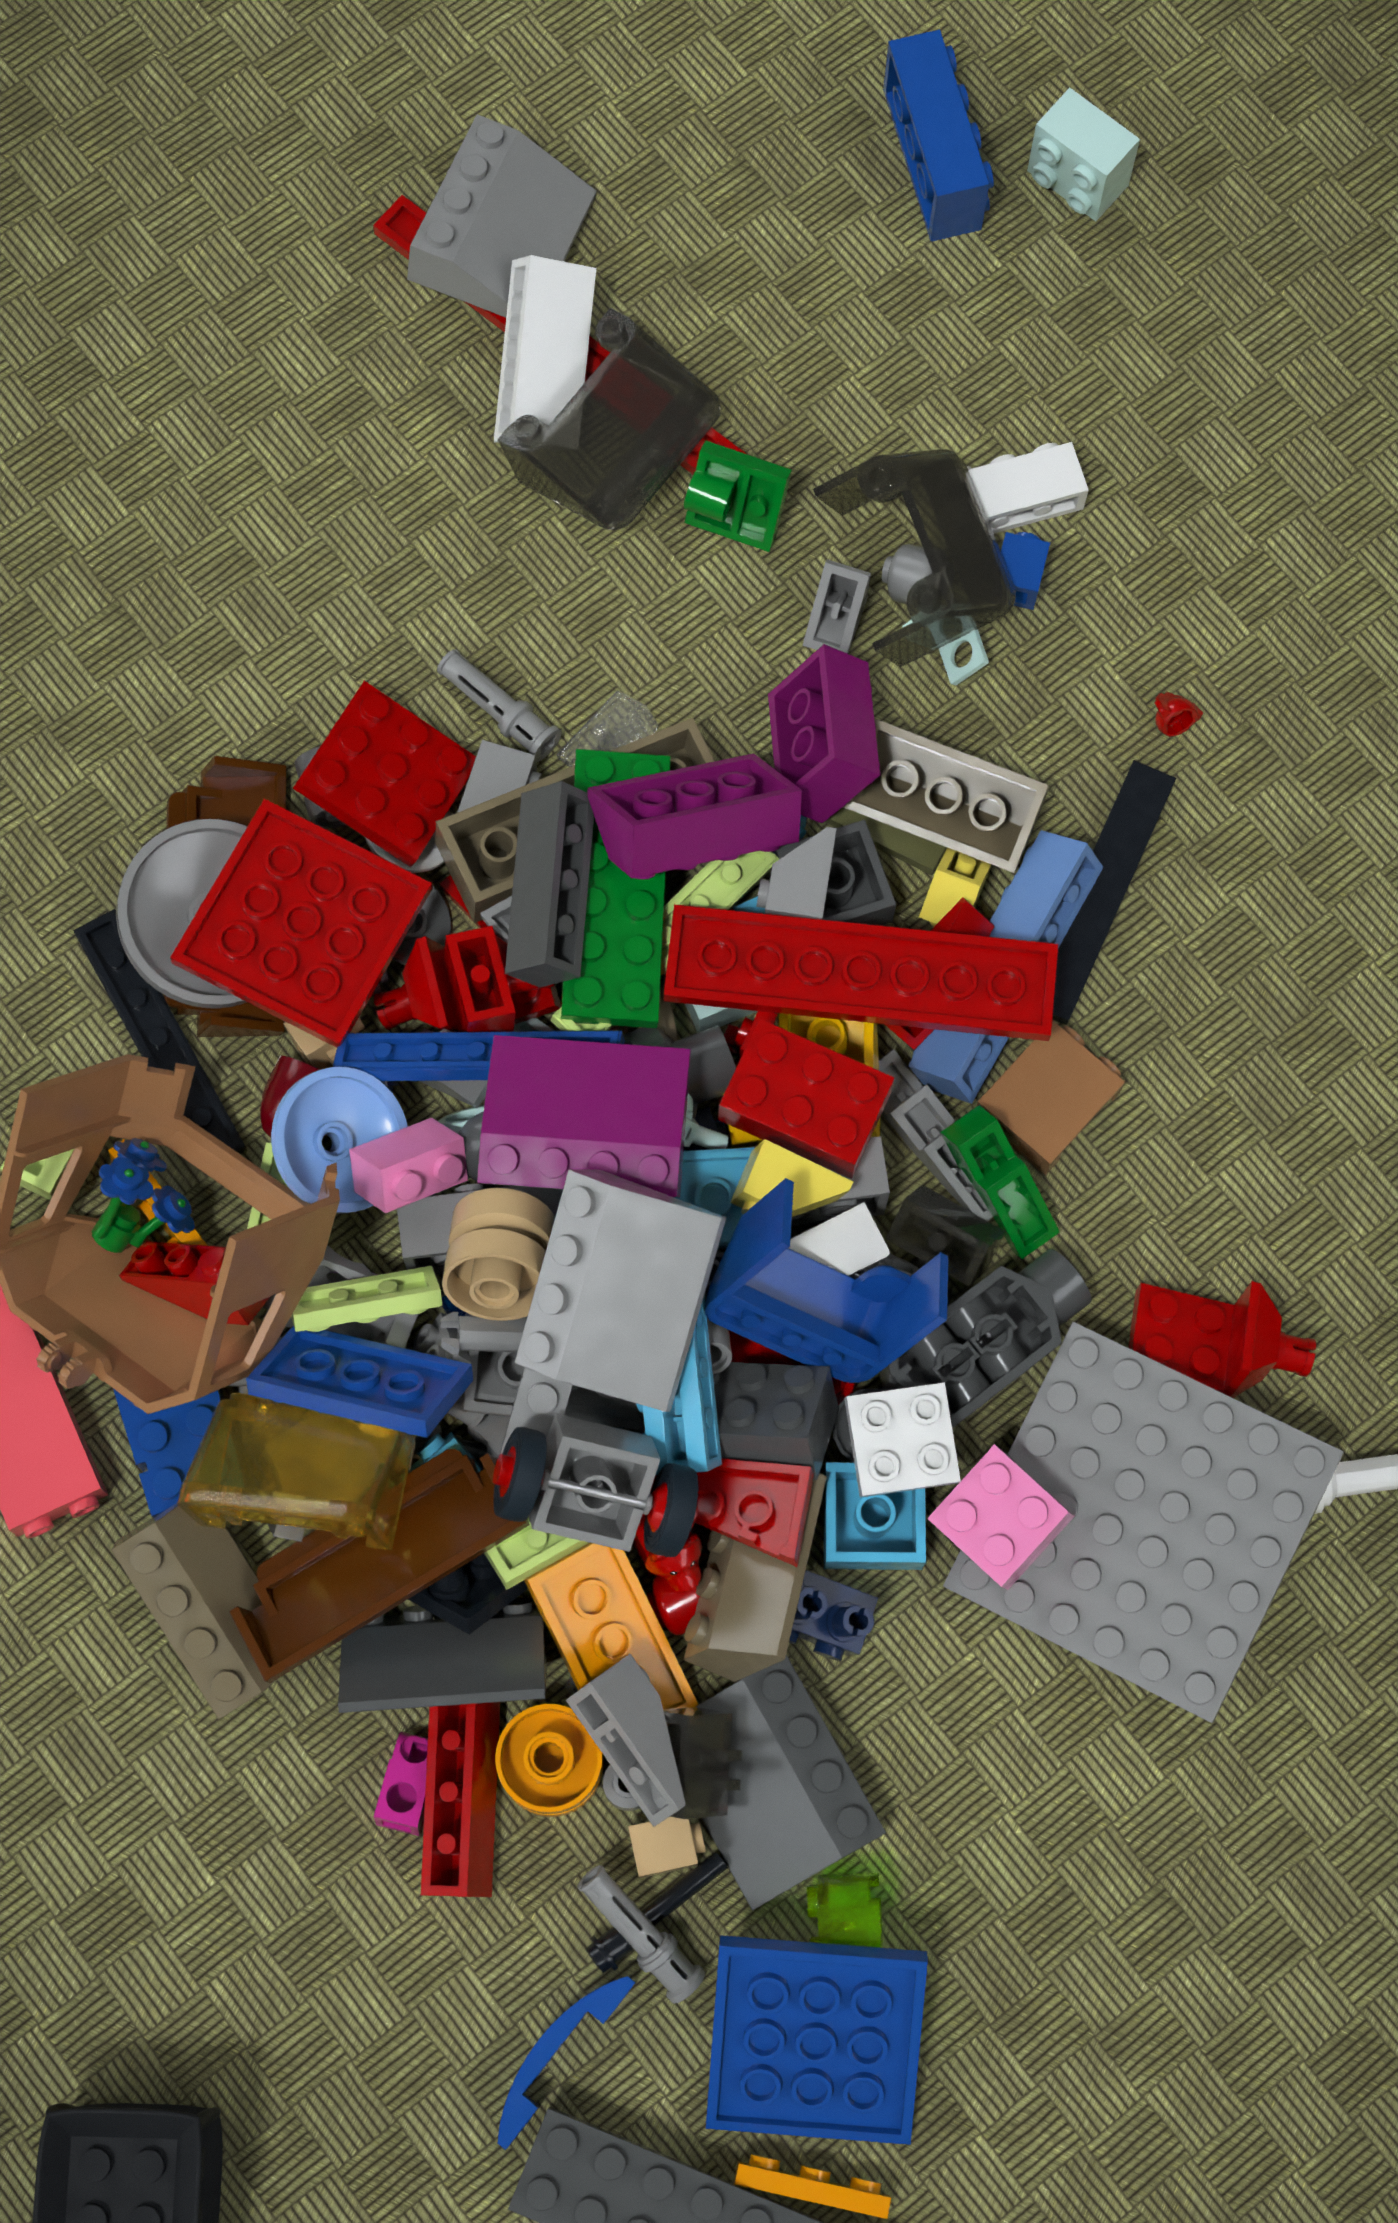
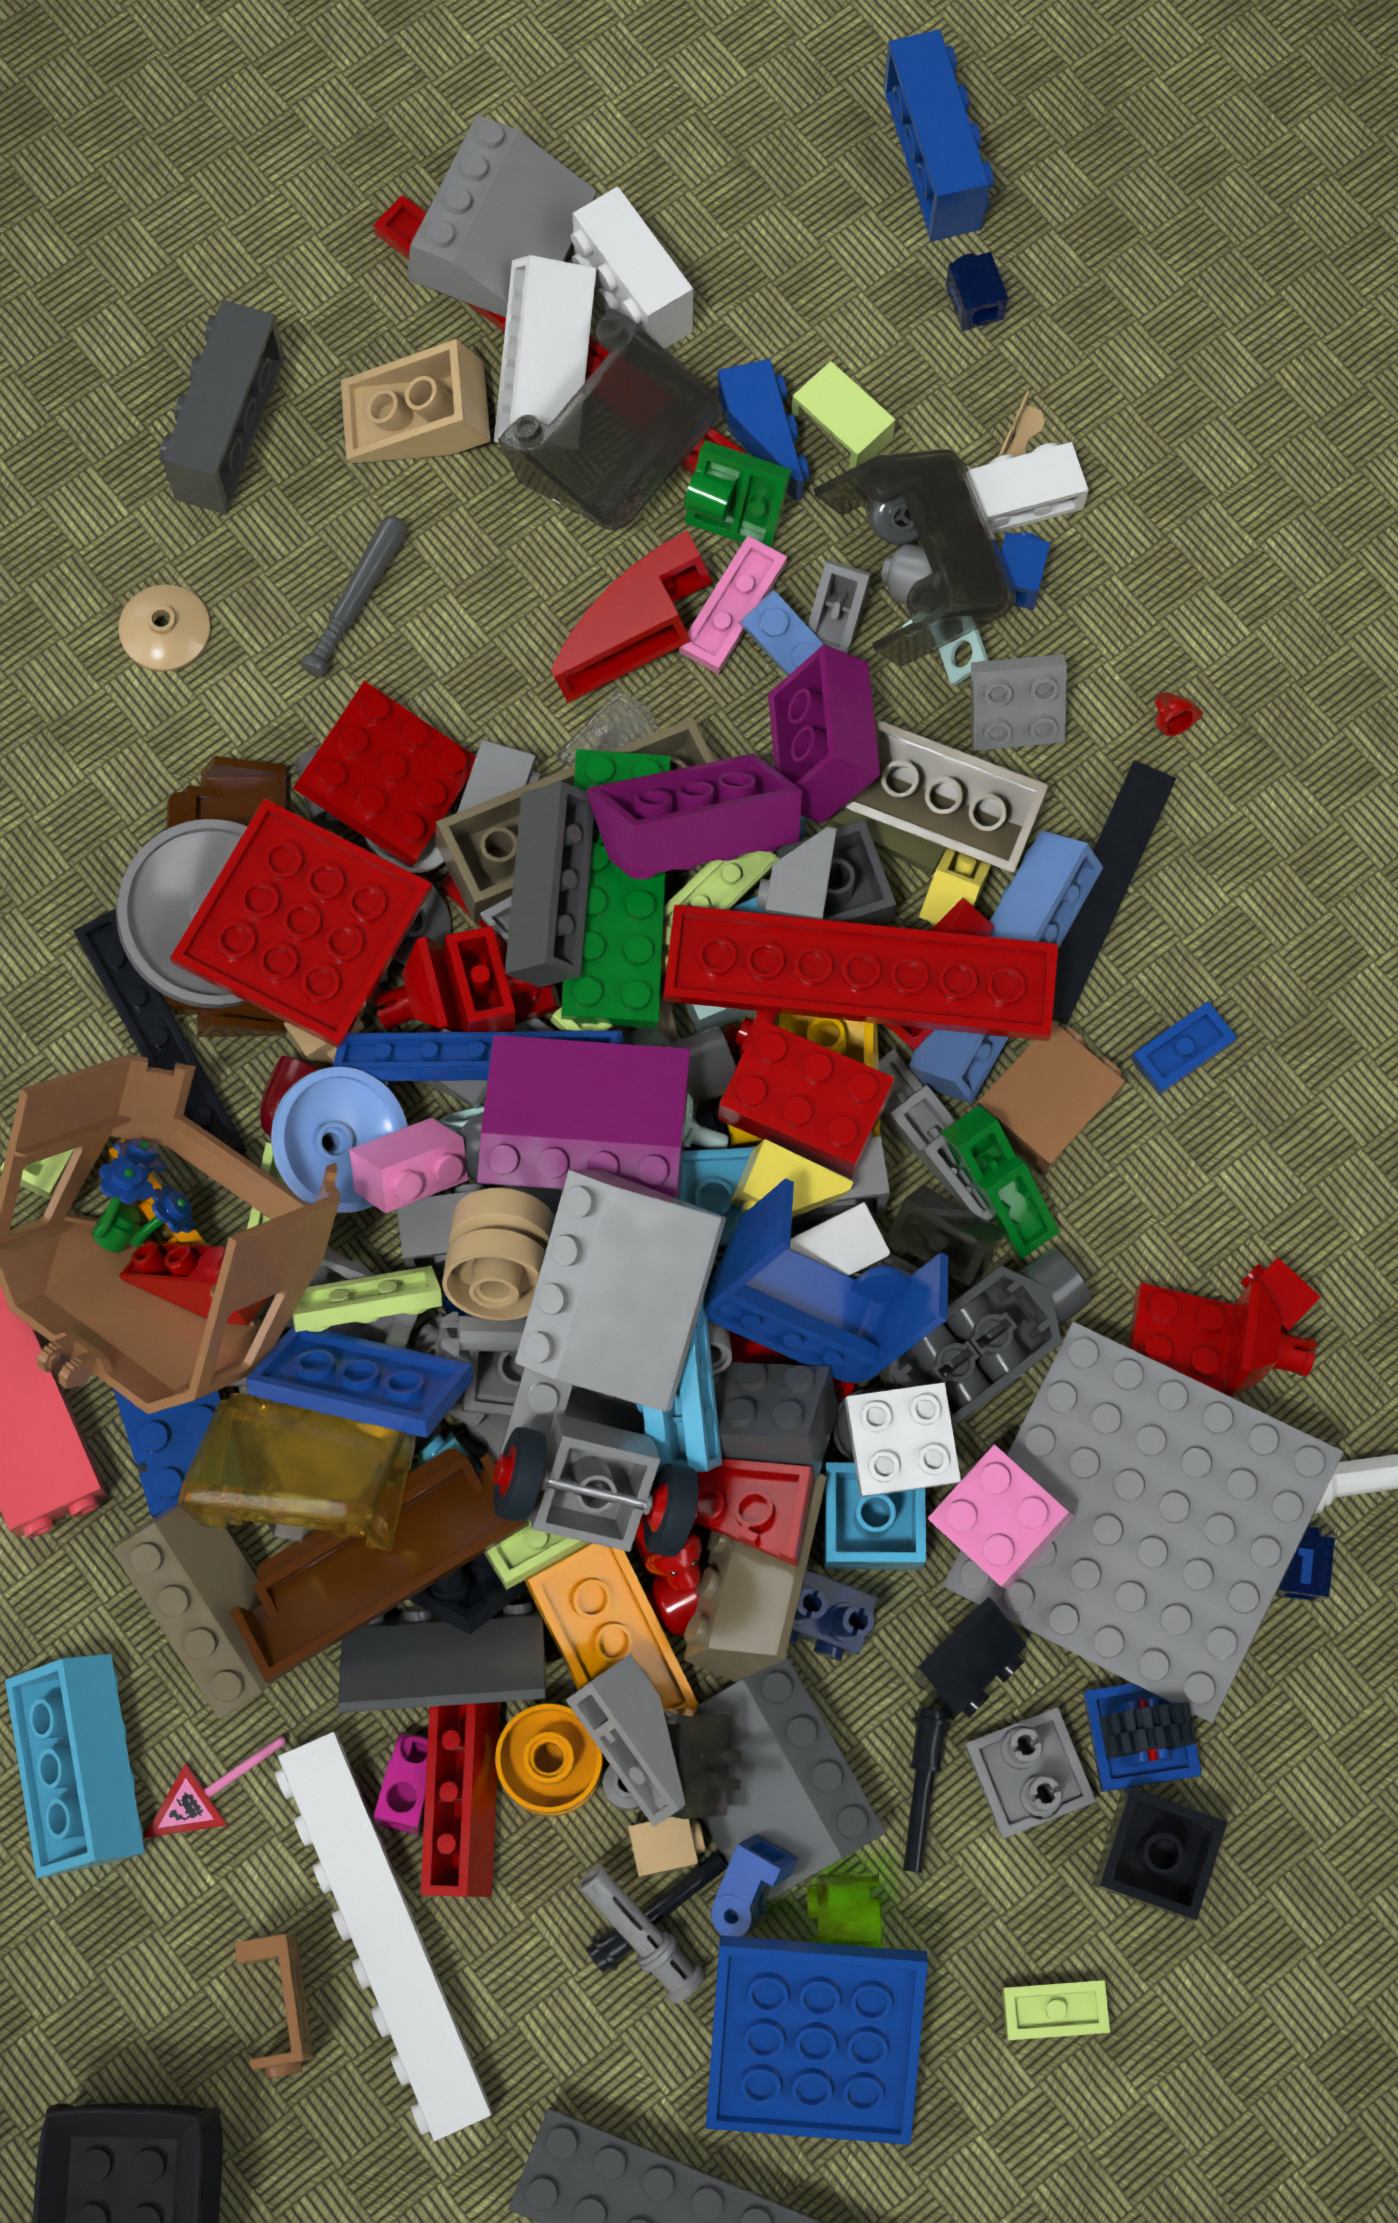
(74, 1765): none -> medium azure slope
(166, 646): none -> tan dish
(189, 1805): none -> piece
(222, 406): none -> dark grey brick
(286, 1950): none -> medium nougat panel
(361, 584): none -> dark grey piece
(385, 1937): none -> white brick
(417, 406): none -> tan slope
(514, 717): light grey pin -> none
(518, 2106): blue slope -> none
(632, 268): none -> white brick
(632, 619): none -> red slope
(736, 594): none -> bright pink plate
(746, 1884): none -> blue leg
(757, 420): none -> blue slope
(780, 632): none -> medium blue plate
(813, 2186): light orange plate -> none
(845, 413): none -> yellowish green panel
(882, 521): none -> dark grey head
(926, 1762): none -> black pin
(970, 1660): none -> black slope
(976, 290): none -> clear blue brick
(1018, 702): none -> light grey plate
(1028, 426): none -> tan piece
(1029, 1773): none -> light grey plate
(1055, 2010): none -> yellowish green plate
(1082, 155): light aqua brick -> none
(1139, 1737): none -> plate
(1159, 1853): none -> black brick
(1183, 1048): none -> blue plate
(1286, 1290): none -> red brick
(1310, 1569): none -> clear blue brick

